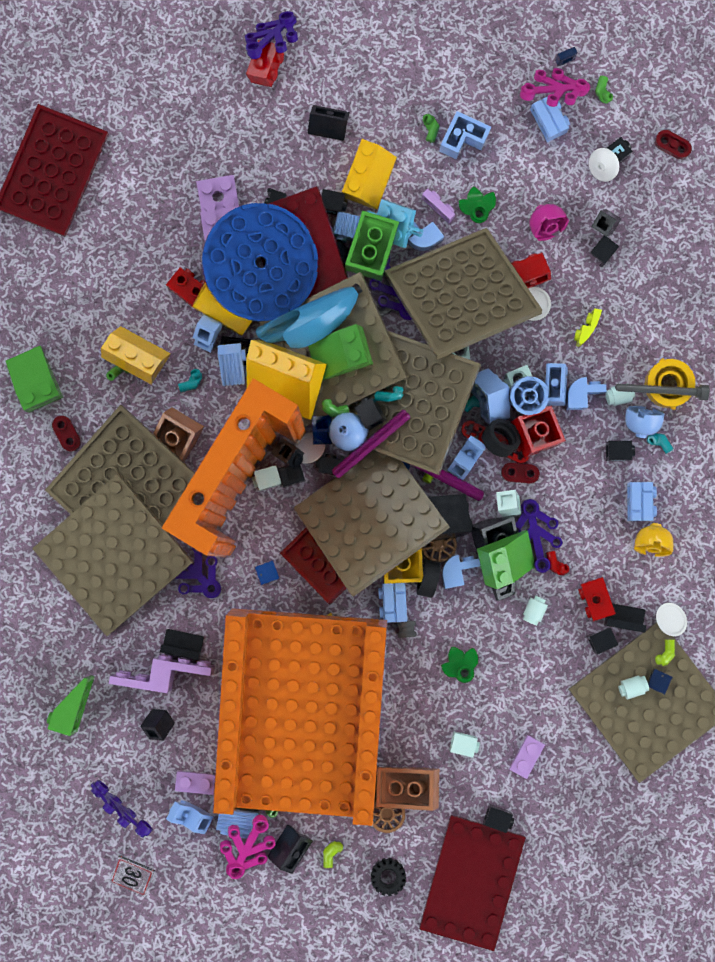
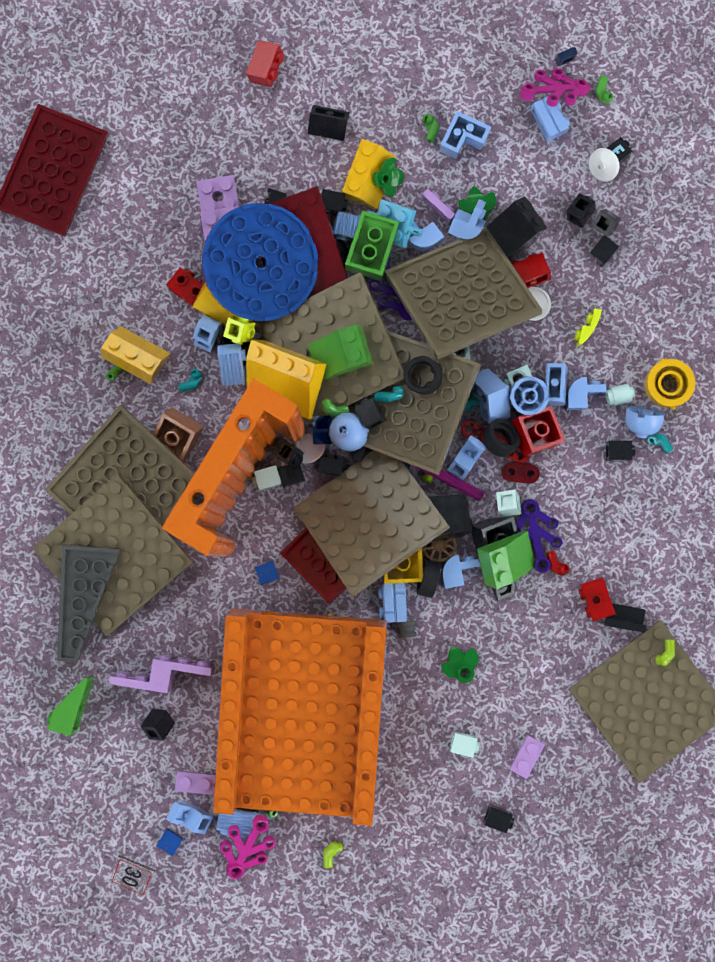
(33, 379): bright green slope -> none
(66, 433): dark red plate -> none
(82, 587): none -> dark grey wing
(113, 803): dark purple plant -> none
(169, 842): none -> blue tile
(182, 644): black panel -> none
(195, 572): dark purple plant -> none
(239, 330): none -> neon yellow brick
(285, 21): dark purple plant -> none
(289, 849): black panel -> none
(311, 321): dark azure piece -> none
(371, 443): magenta axle -> none
(379, 885): black tyre -> none
(387, 816): medium nougat wheel -> none
(388, 177): none -> green plate
(408, 788): nougat slope -> none
(438, 375): none -> black tyre
(467, 225): none -> light blue brick
(472, 883): dark red plate -> none
(517, 227): none -> black slope
(535, 610): light aqua brick -> none
(547, 220): dark pink cylinder -> none
(581, 210): none -> black brick
(602, 641): black panel -> none
(633, 687): light aqua brick -> none
(640, 501): light blue brick -> none
(654, 540): yellow cylinder -> none
(659, 681): dark blue tile -> none
(671, 619): white piece -> none
(673, 143): dark red plate -> none
(701, 392): dark grey piece -> none

